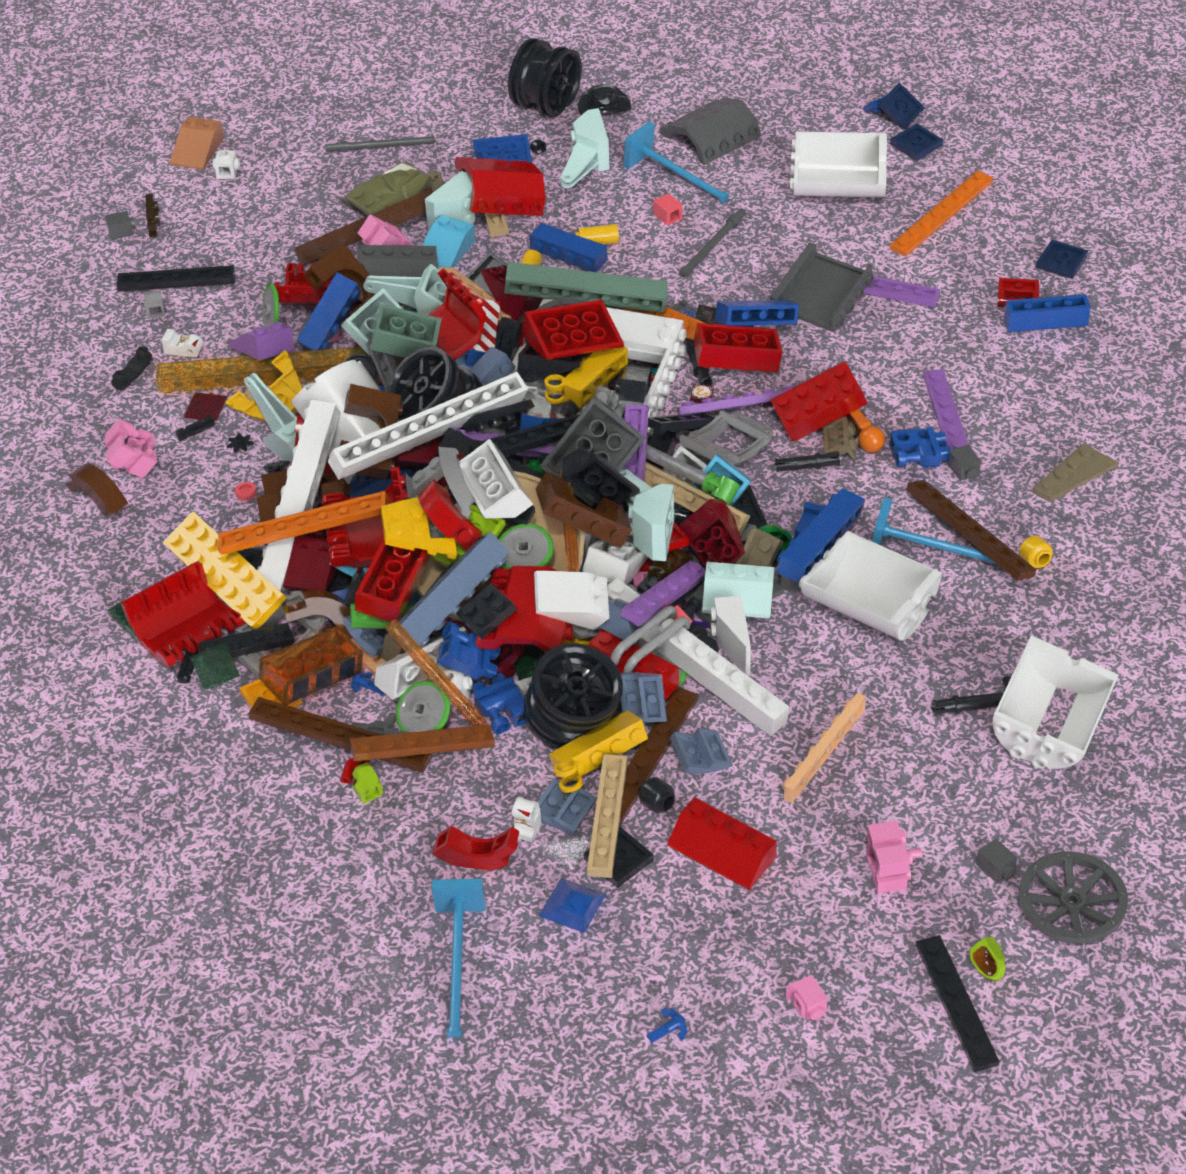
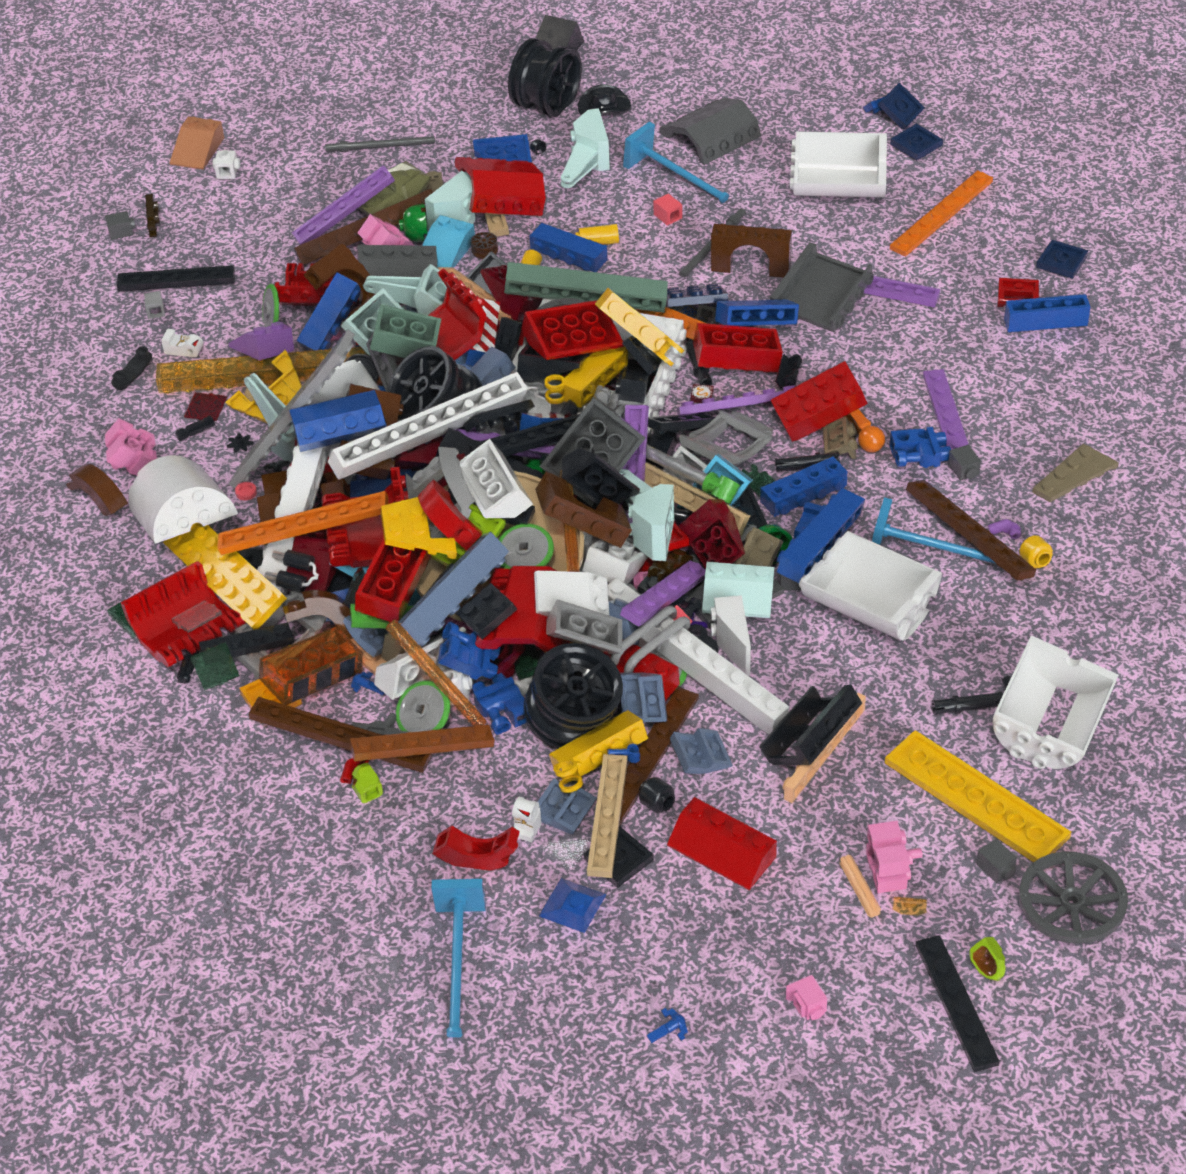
(174, 495): none -> white cylinder
(196, 616): none -> clear piece
(290, 580): none -> black piece
(301, 398): none -> light grey plate
(337, 420): none -> blue slope
(344, 205): none -> medium lavender plate
(414, 223): none -> green cylinder
(483, 245): none -> reddish brown wheel
(560, 33): none -> black slope
(585, 627): none -> light grey slope
(631, 752): none -> blue hand
(637, 324): none -> yellow hinge
(641, 354): none -> black tile
(695, 295): none -> dark blue plate
(759, 479): none -> clear green plate
(774, 242): none -> reddish brown arch
(788, 370): none -> black hinge
(803, 486): none -> blue brick
(814, 737): none -> black window
(860, 886): none -> light nougat axle
(910, 906): none -> clear yellow piece
(977, 797): none -> yellow plate
(1007, 527): none -> medium lavender arm

